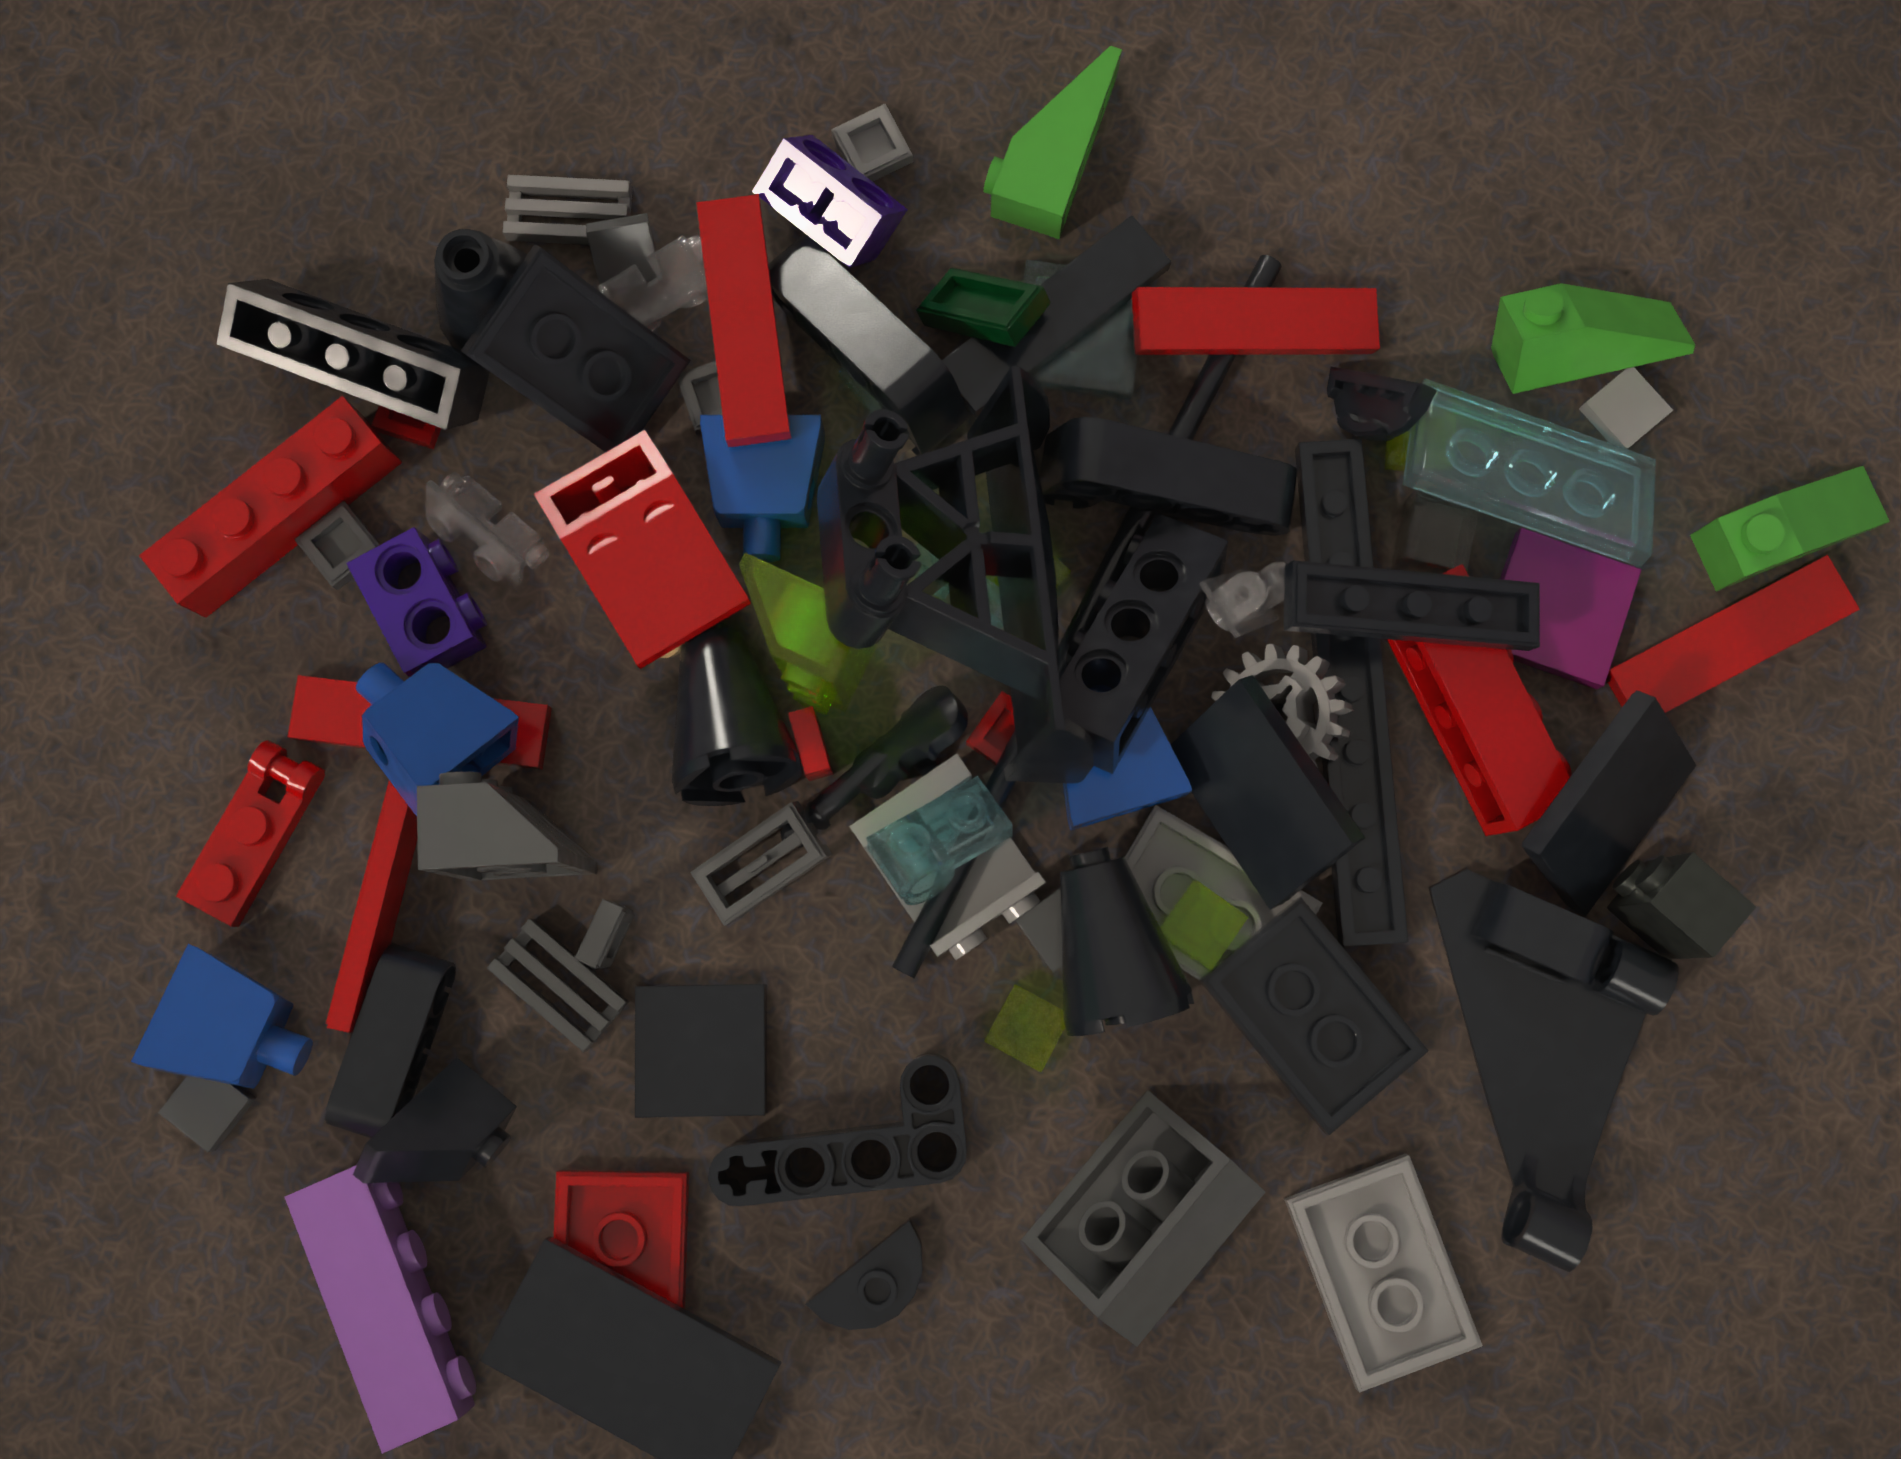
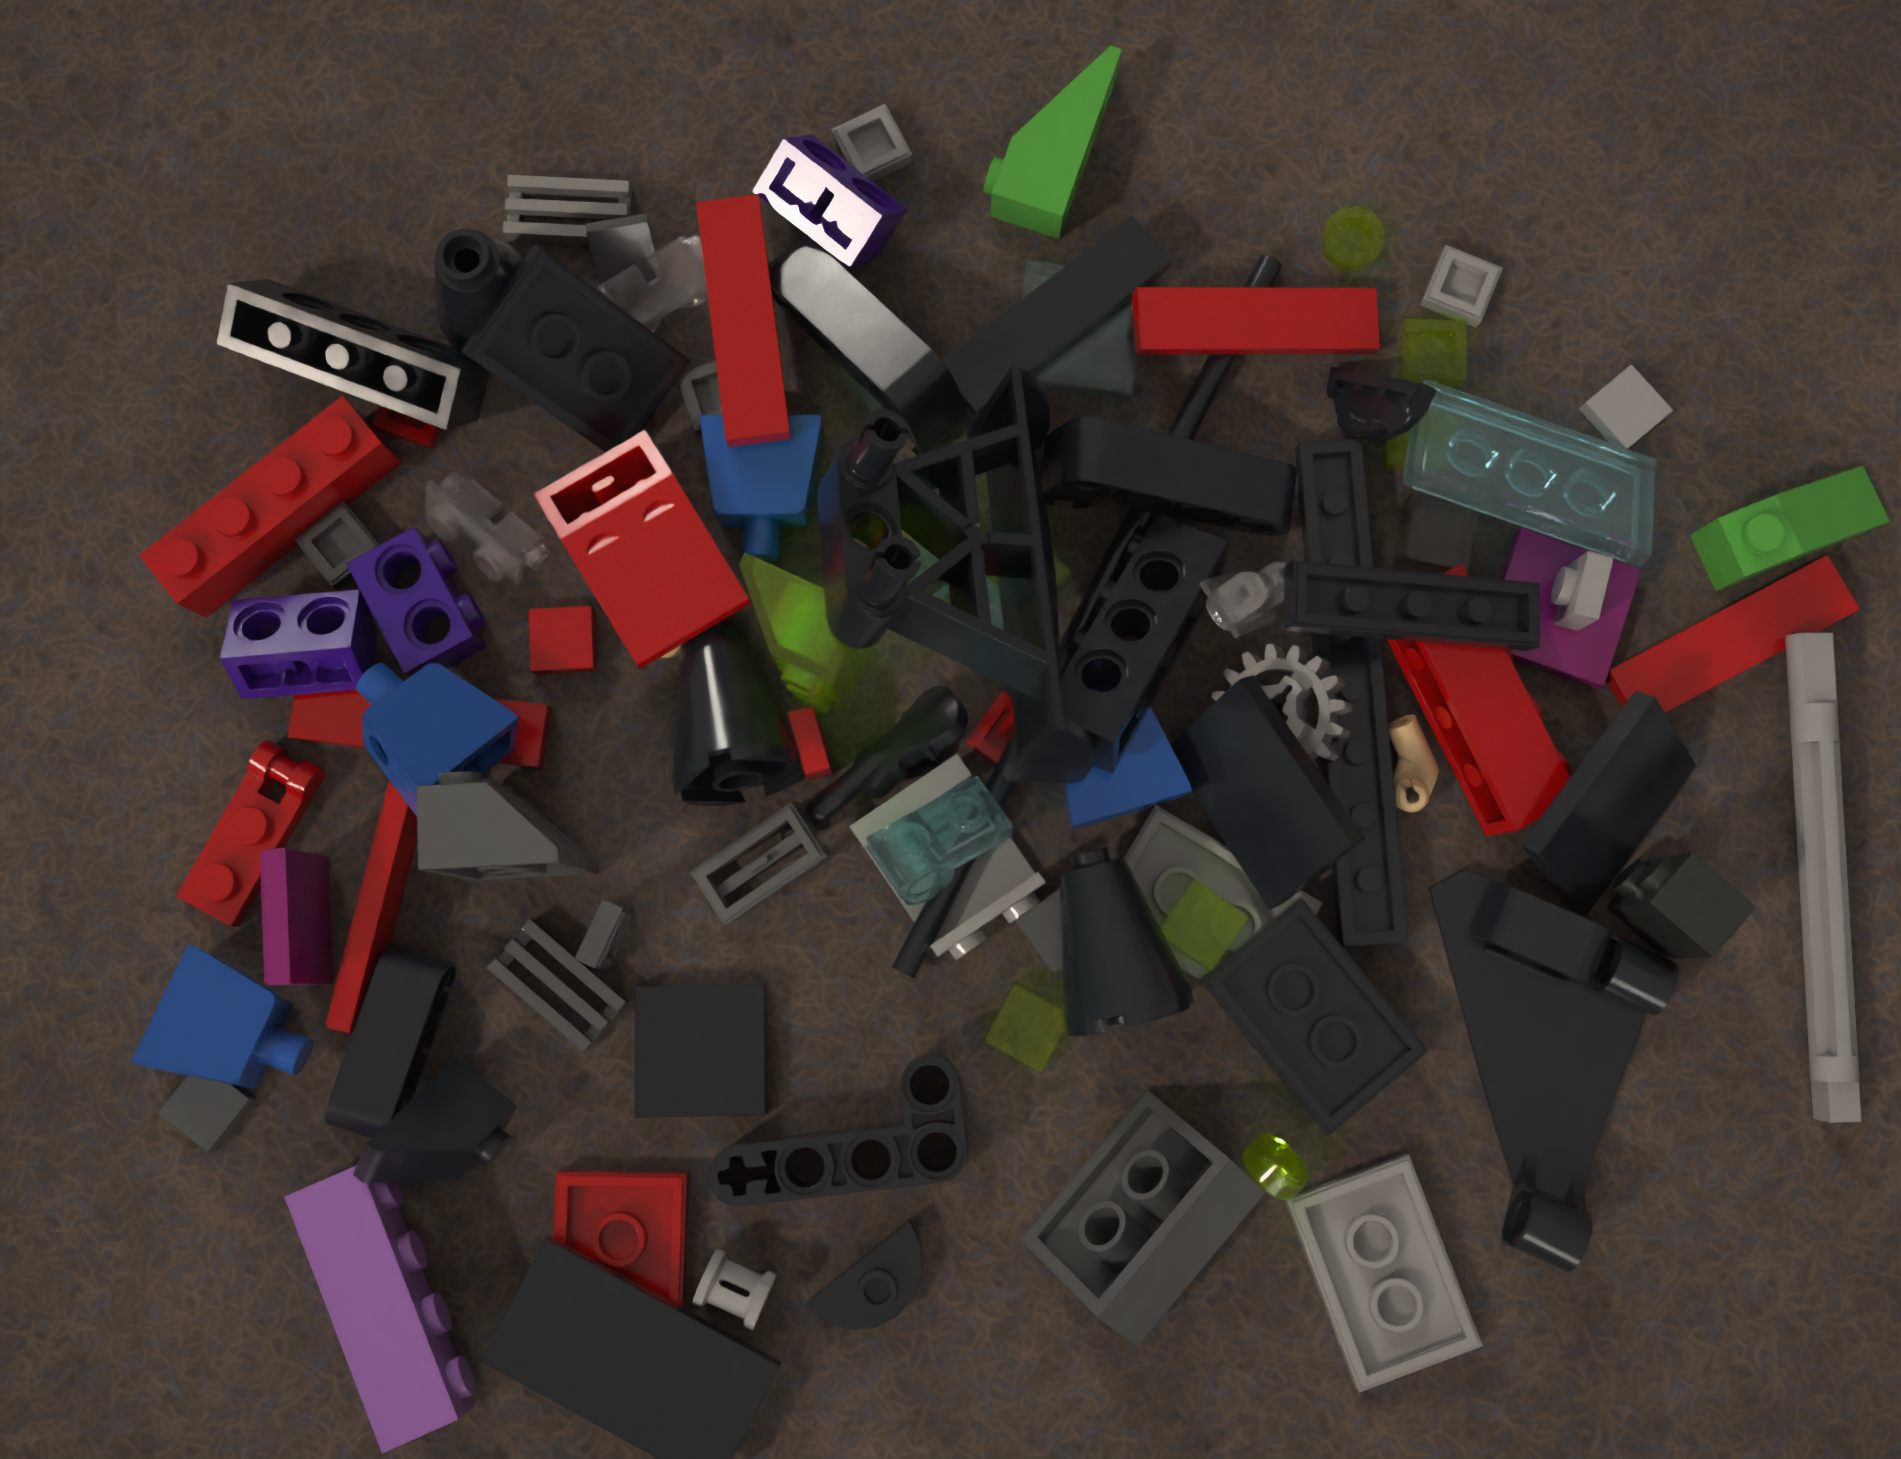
(296, 918): none -> magenta tile
(298, 643): none -> dark purple brick
(562, 640): none -> red tile
(712, 1292): none -> light grey bush
(983, 306): dark green tile -> none
(1275, 1166): none -> clear neon green tile
(1352, 238): none -> clear neon green tile
(1415, 766): none -> tan arm
(1434, 351): none -> clear neon green tile
(1461, 286): none -> light grey tile
(1581, 333): bright green slope -> none
(1581, 590): none -> light grey plate
(1823, 877): none -> light grey piece

